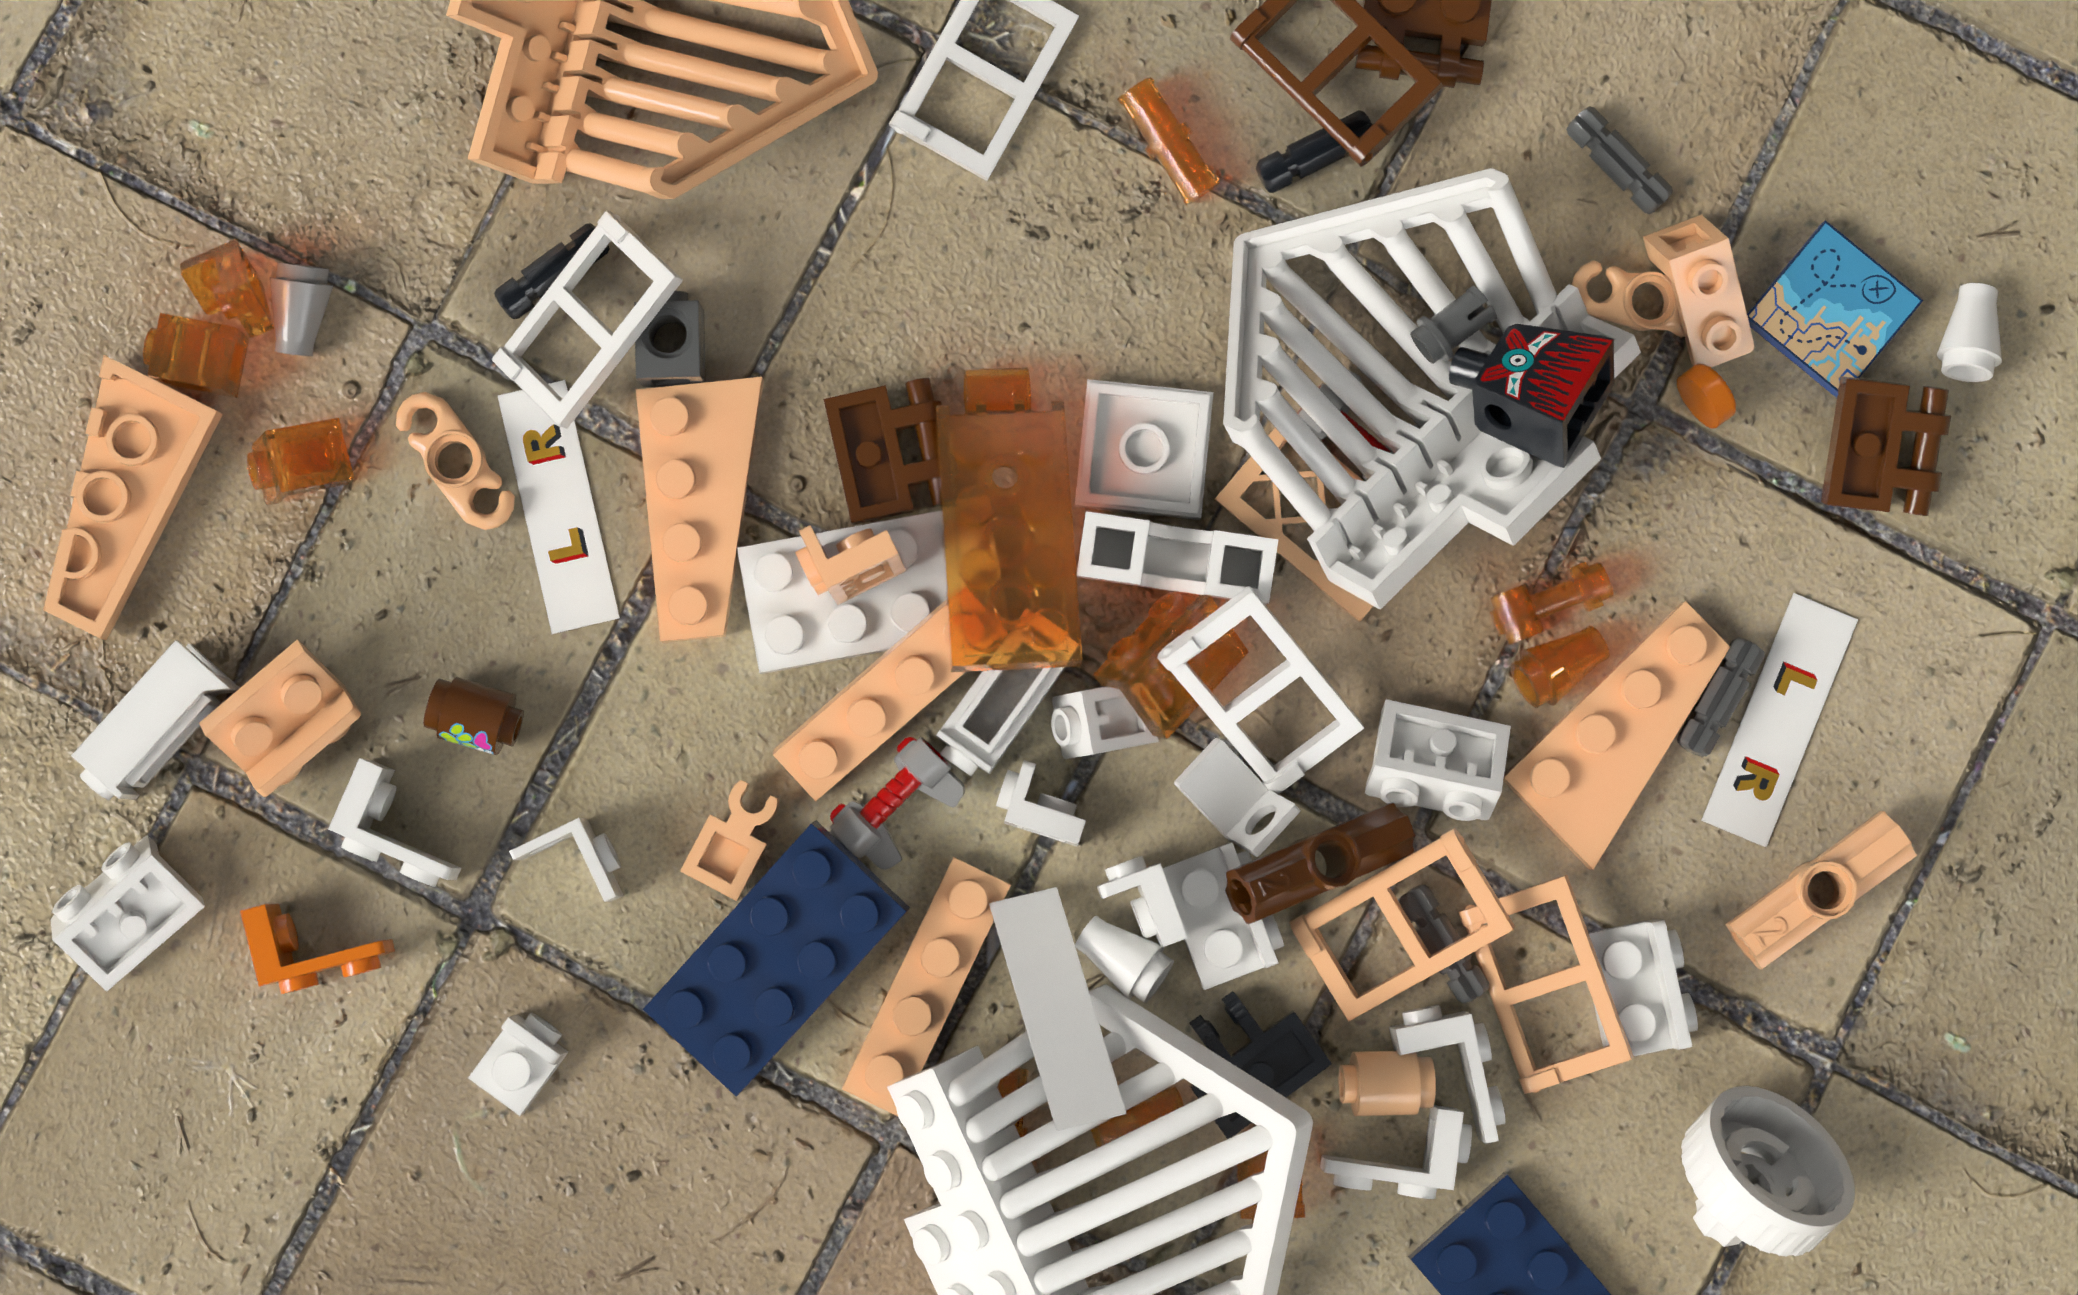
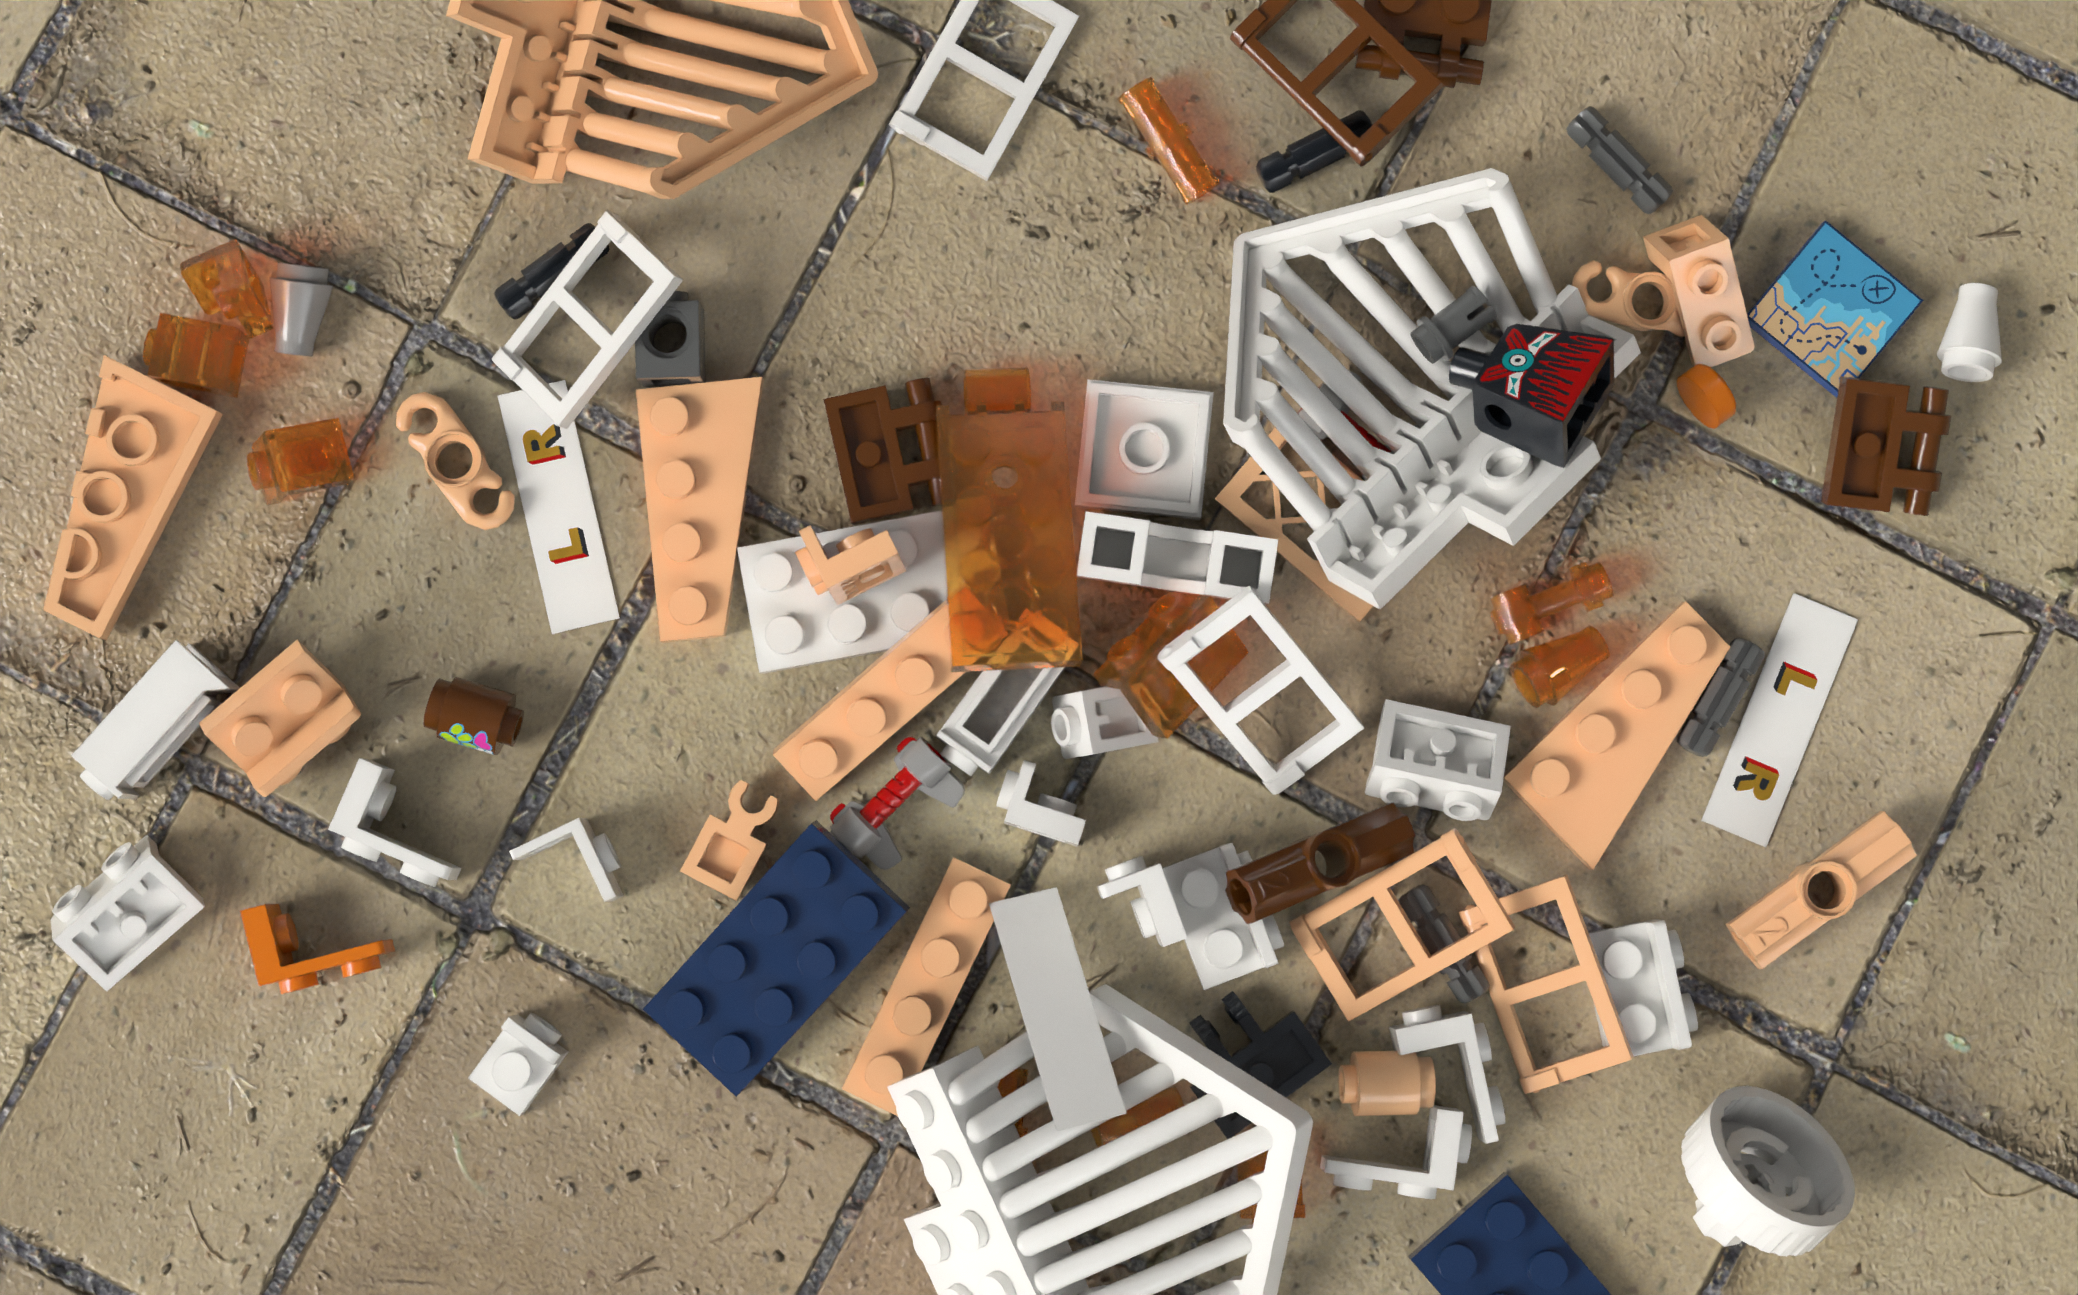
(1125, 958): white cone -> none
(1234, 798): white bracket -> none

